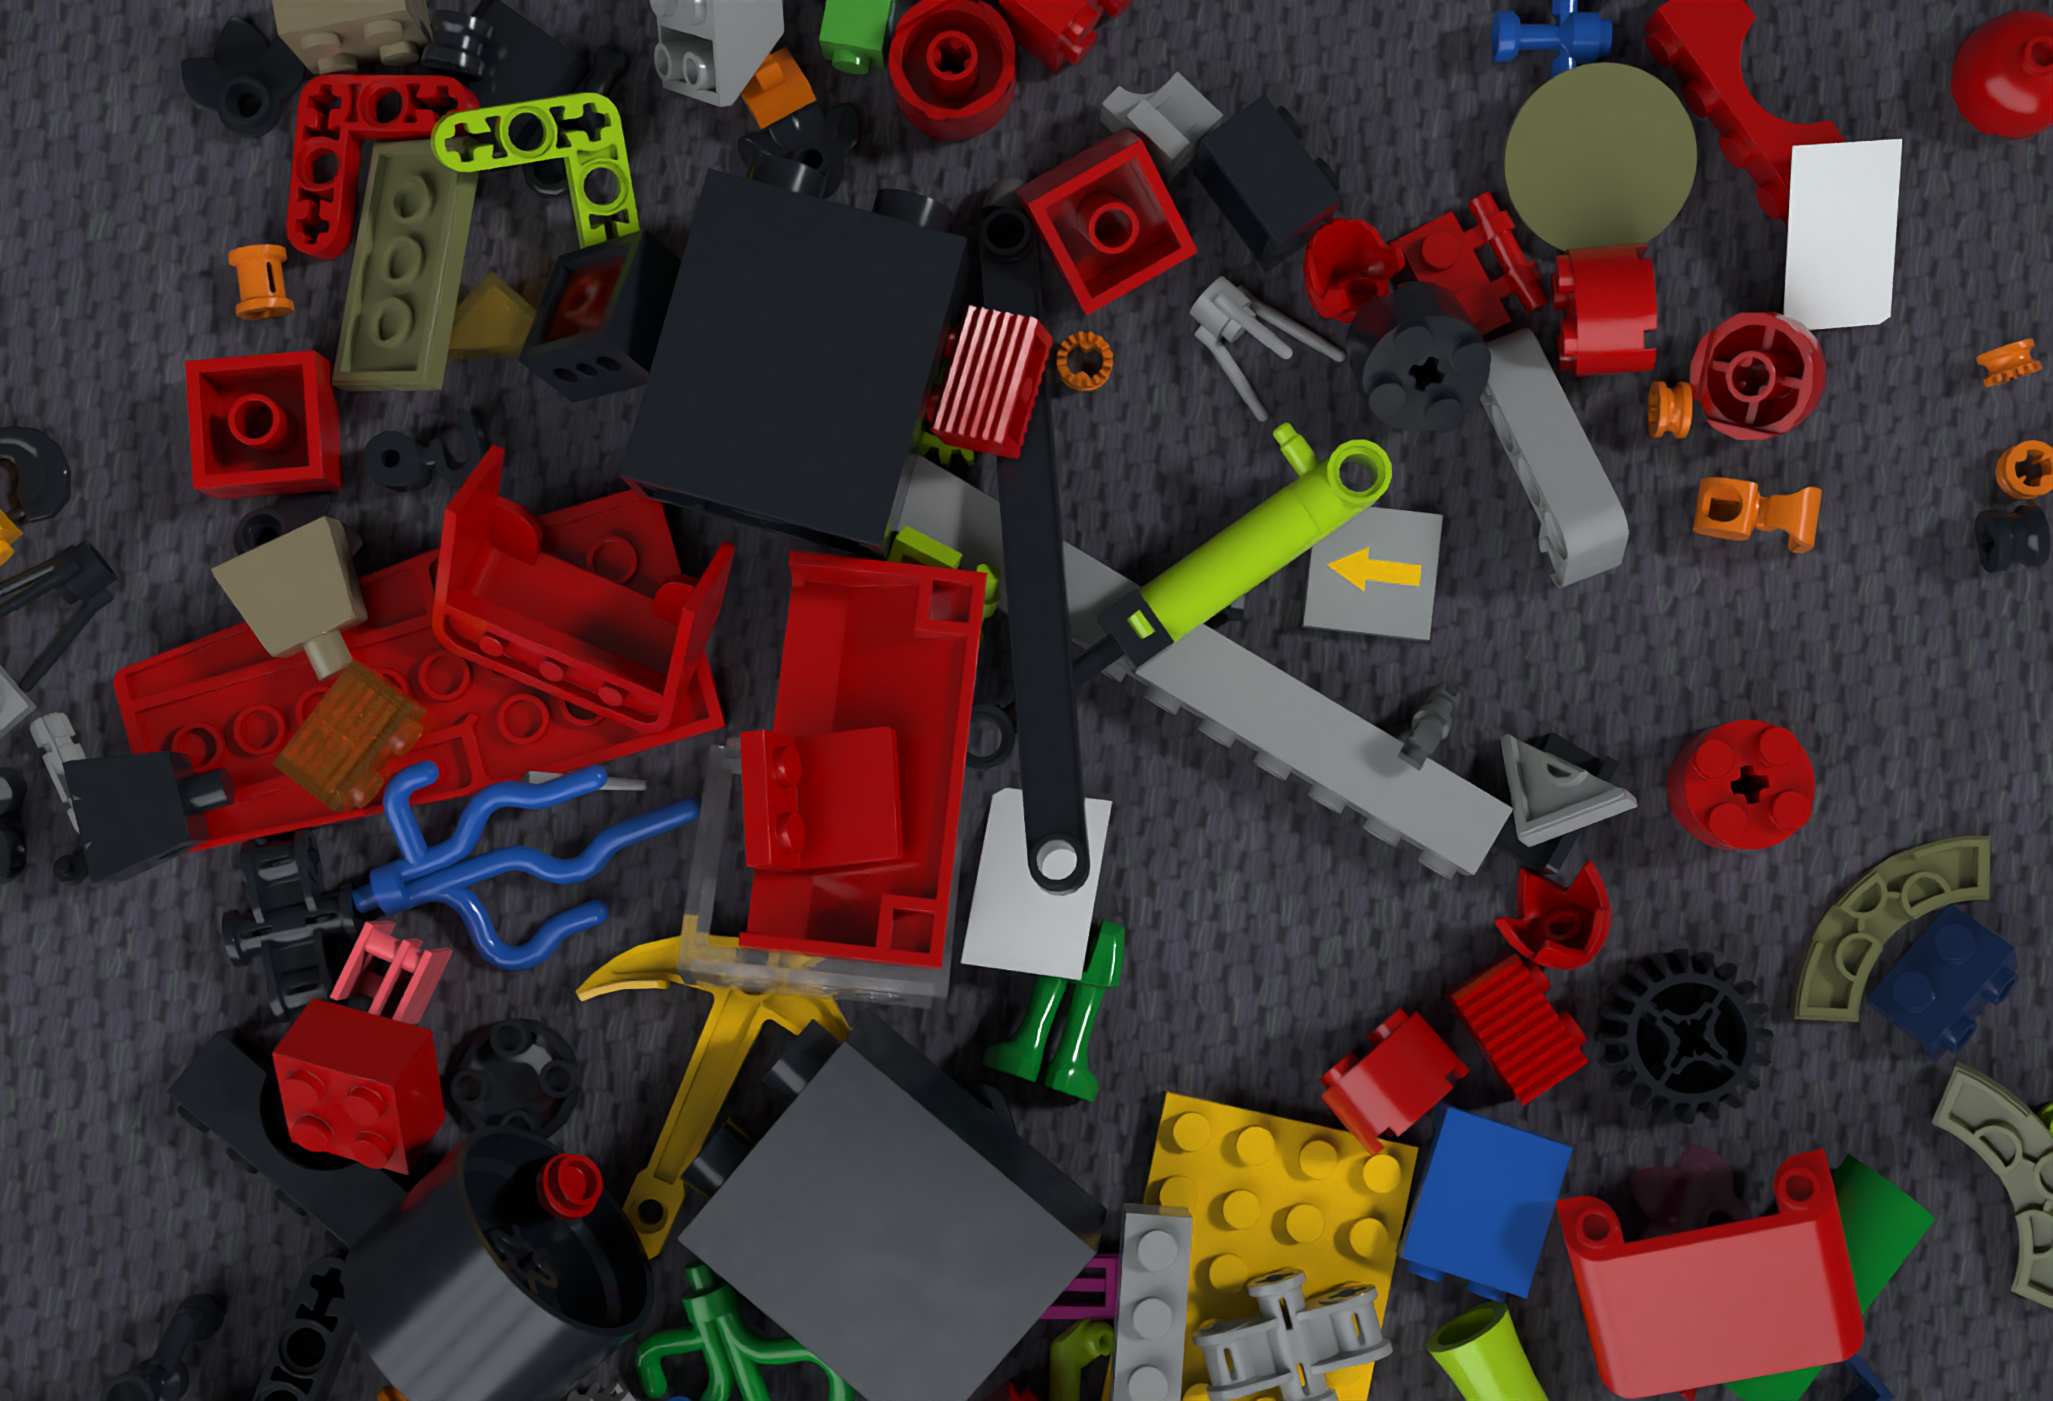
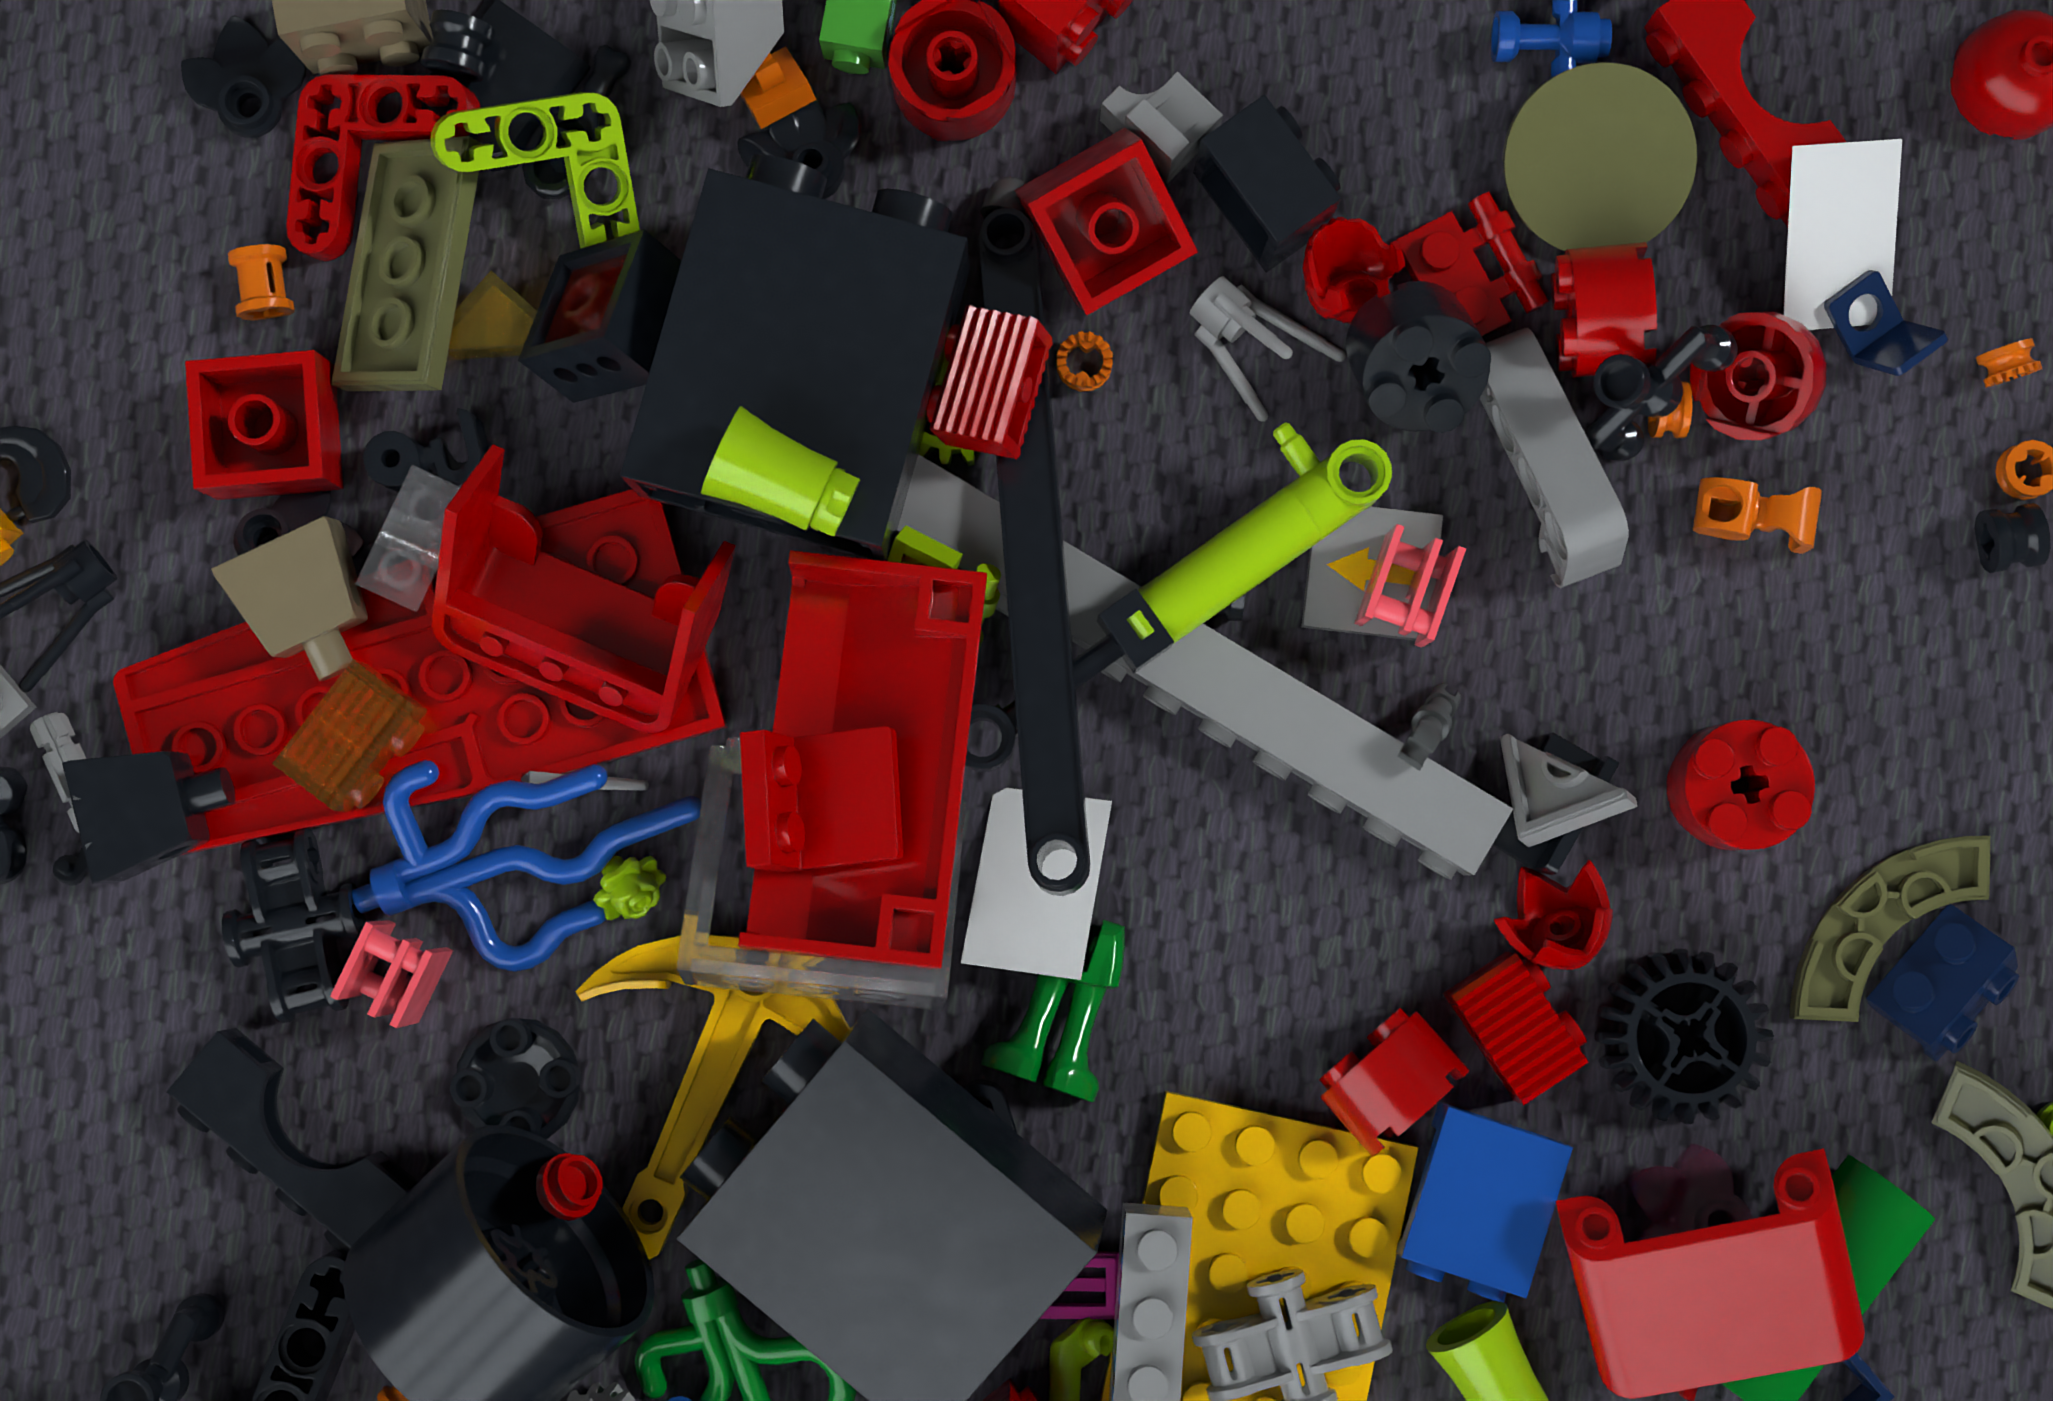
(359, 1086): red brick -> none
(409, 541): none -> clear brick
(629, 887): none -> lime plant
(778, 476): none -> lime plant
(1425, 564): none -> coral piece
(1651, 388): none -> black piece
(1890, 341): none -> dark blue bracket

